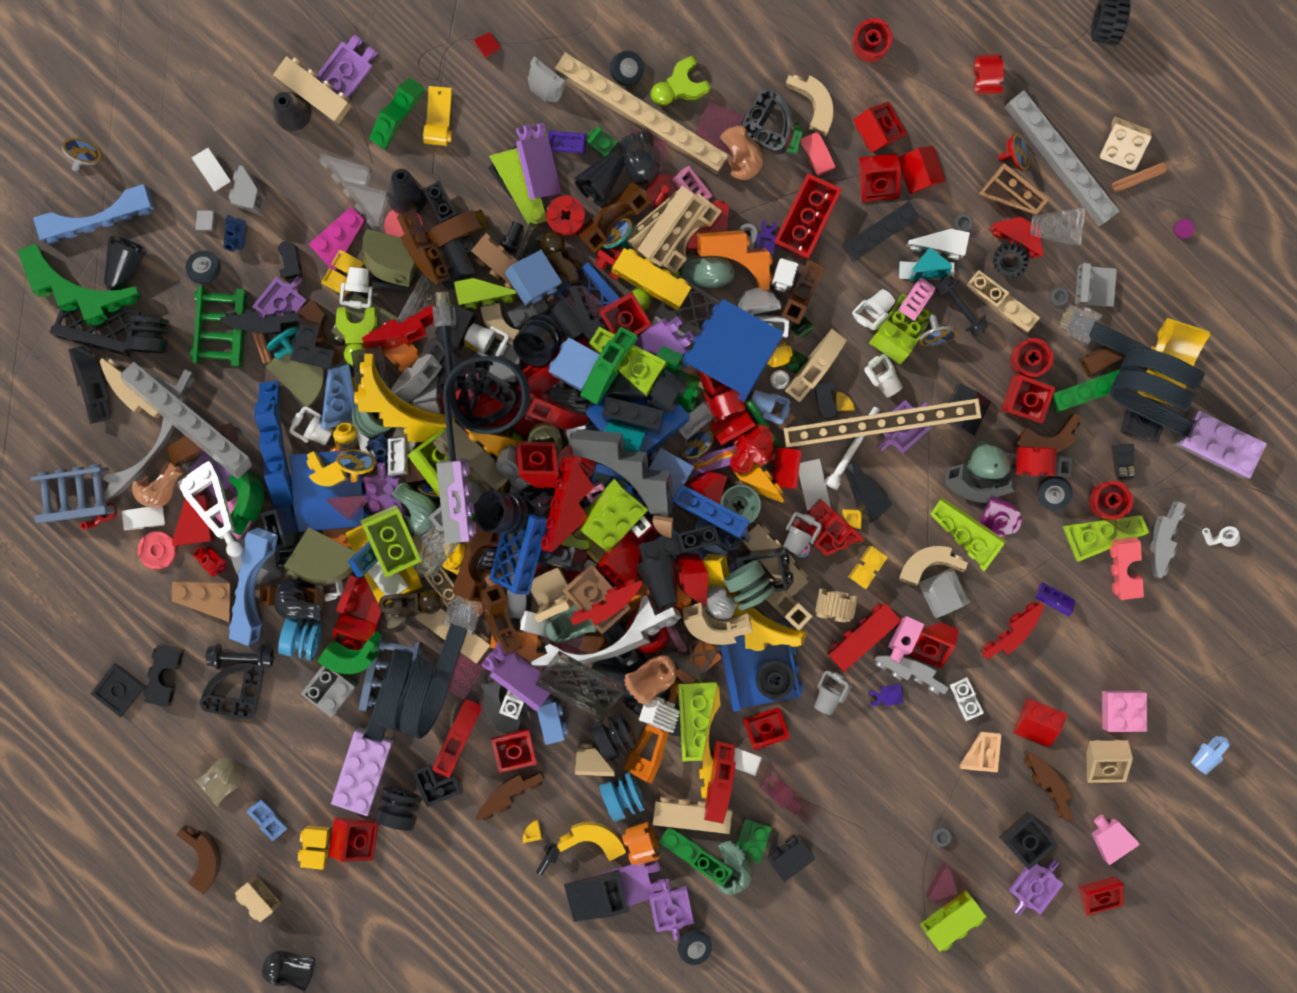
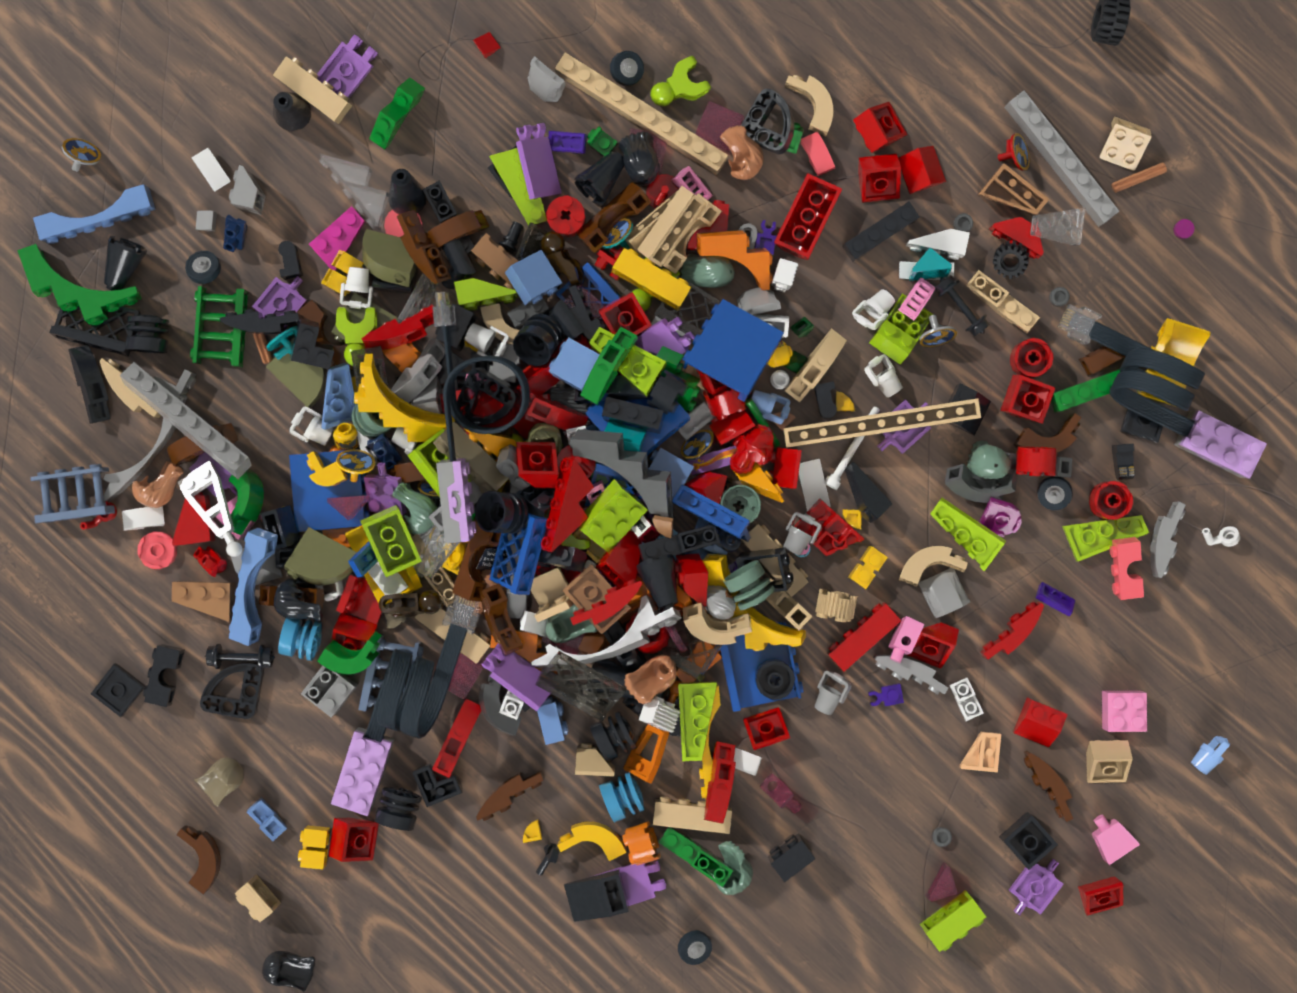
(271, 444): blue arch -> none
(397, 456): light grey plate -> none
(438, 116): yellow door -> none
(514, 751): red slope -> none
(671, 909): medium lavender plate -> none
(753, 839): green plate -> none
(803, 291): reddish brown arch -> none
(882, 36): red brick -> none
(989, 74): red brick -> none
(1095, 286): light grey bracket -> none

